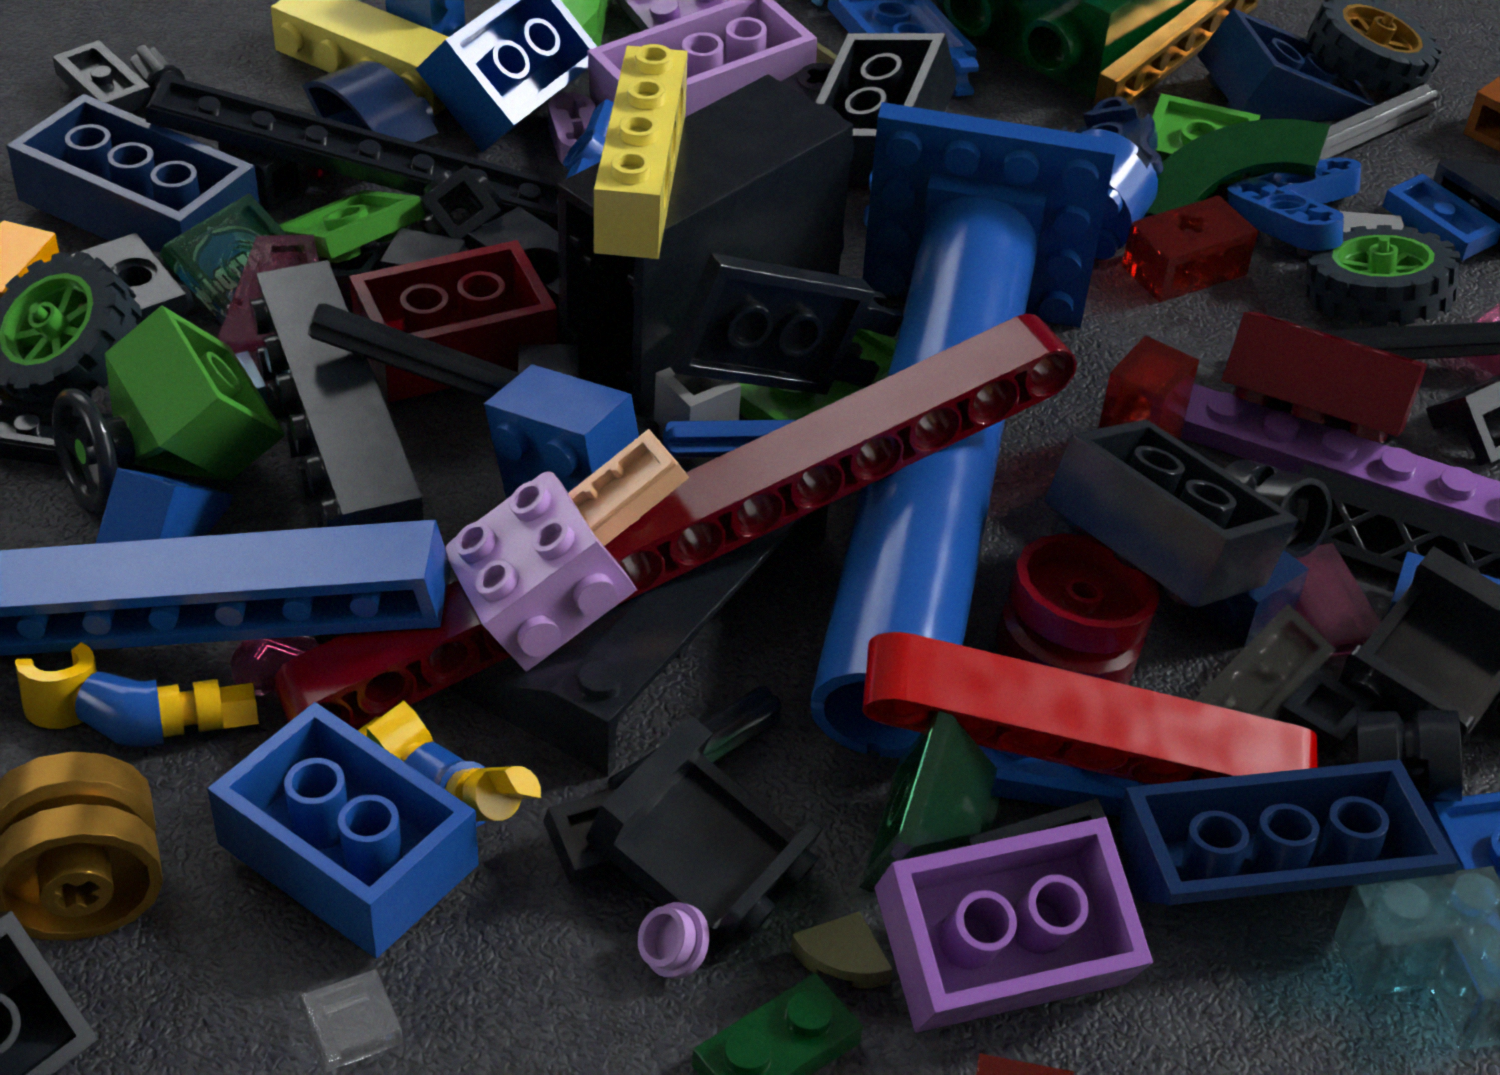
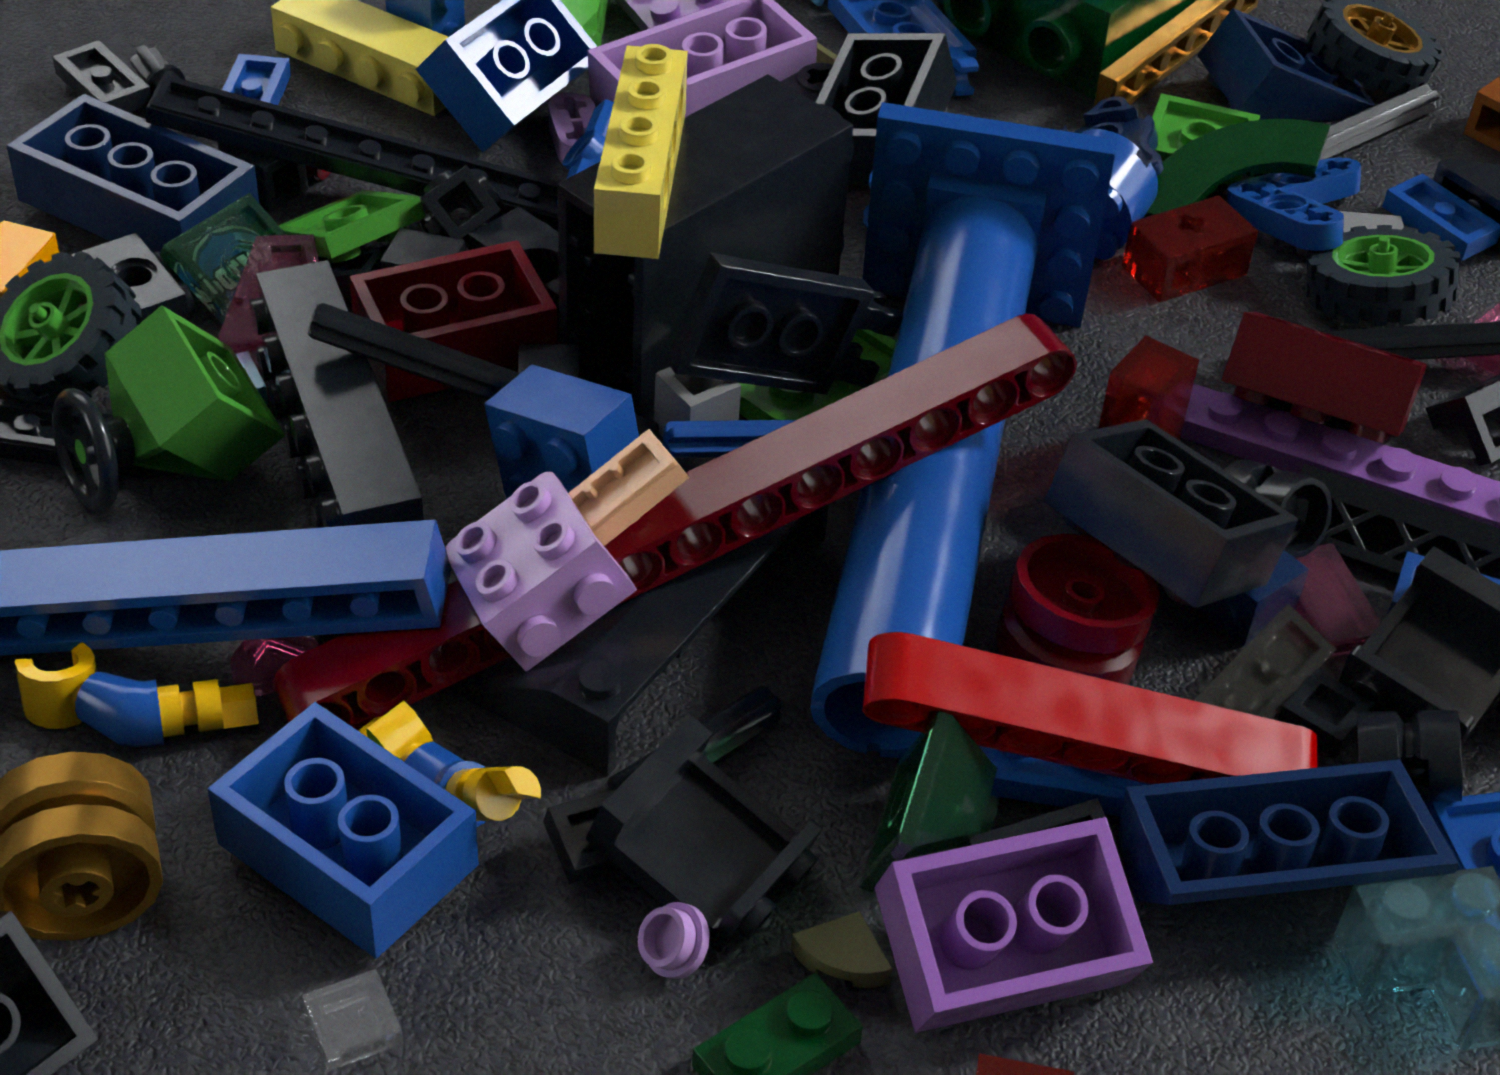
(159, 508): blue slope -> none
(259, 77): none -> blue plate
(374, 100): dark blue brick -> none

